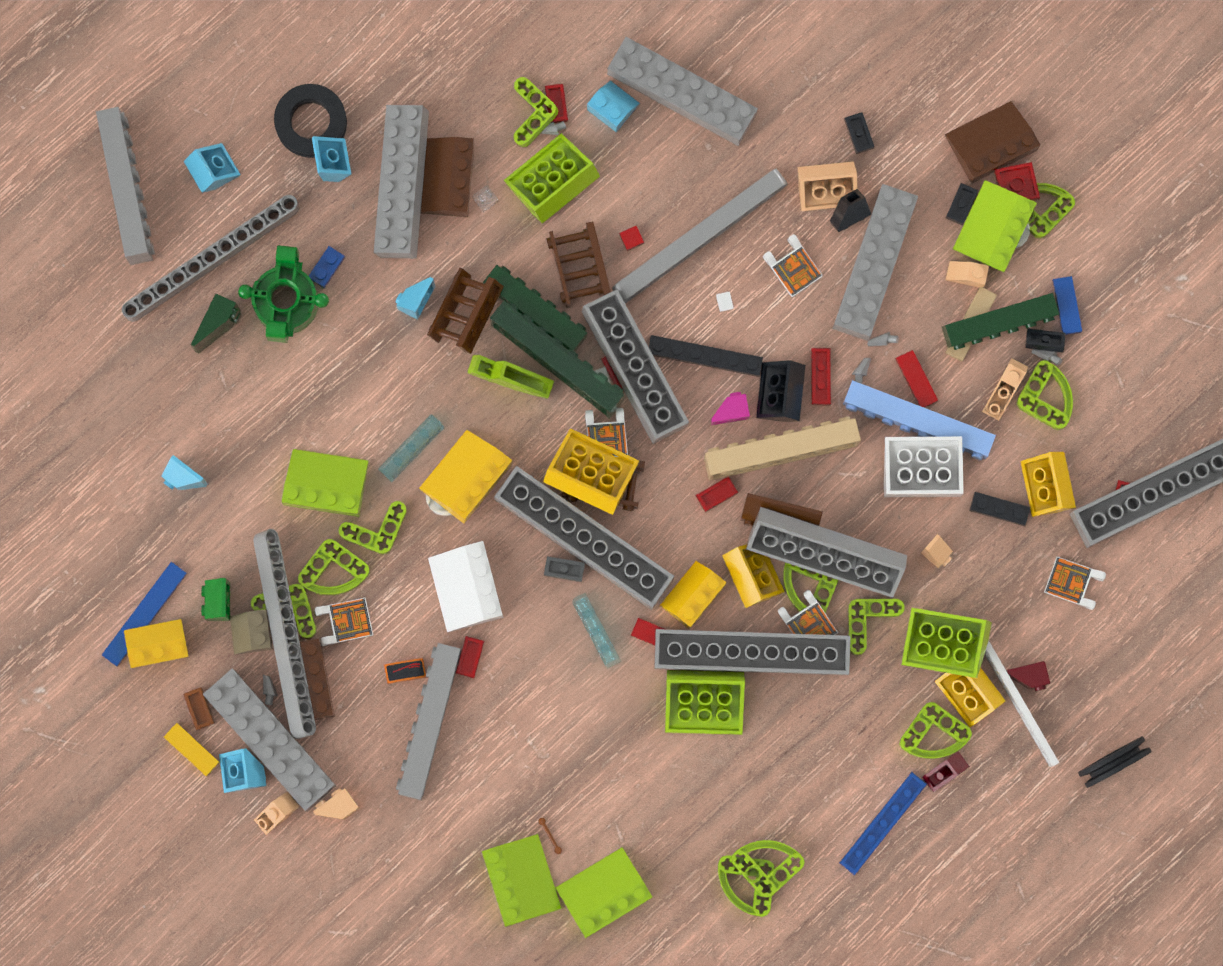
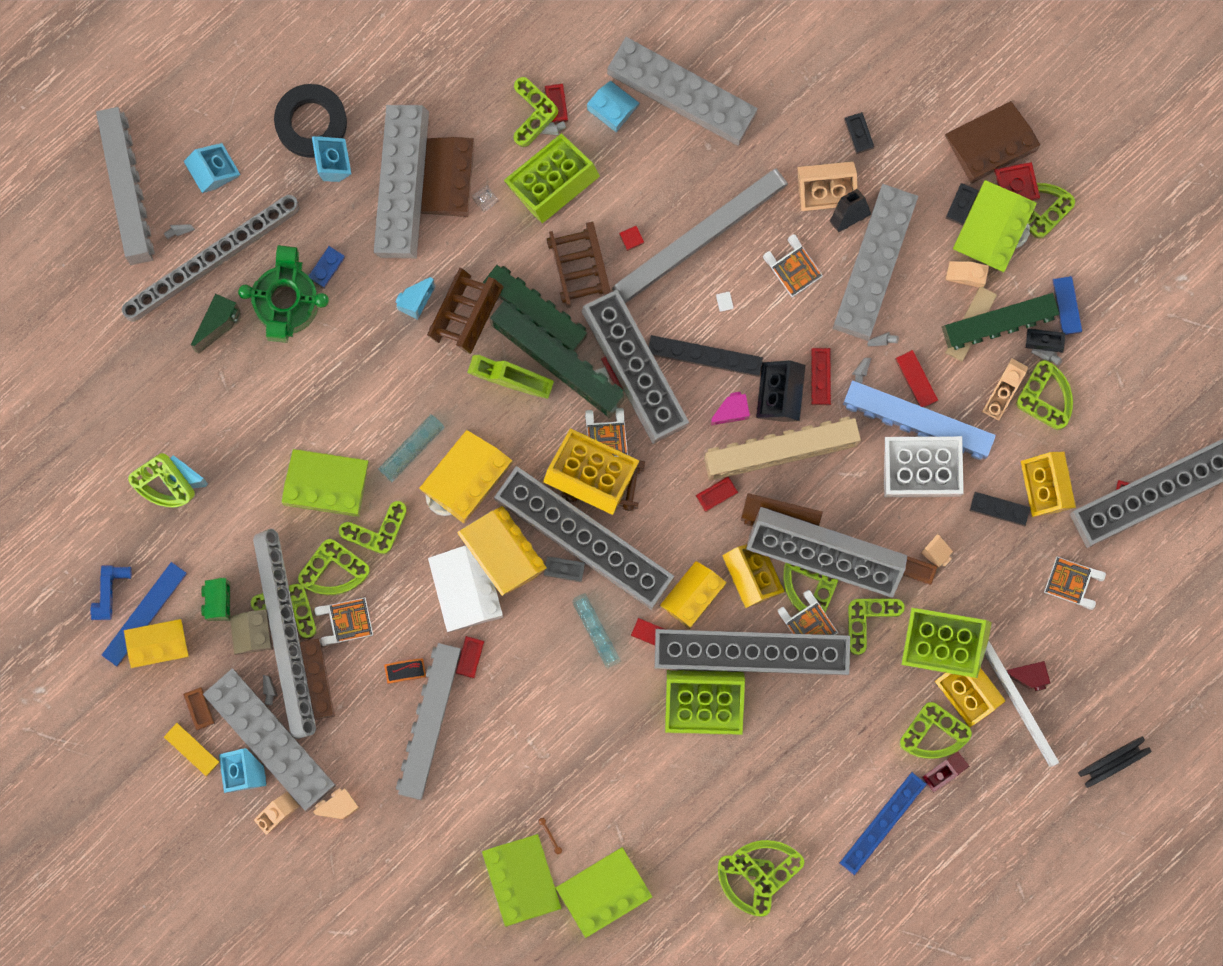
(103, 610): none -> blue beam
(164, 471): none -> lime beam
(178, 230): none -> light grey bar
(502, 550): none -> yellow slope
(920, 570): none -> dark orange tile

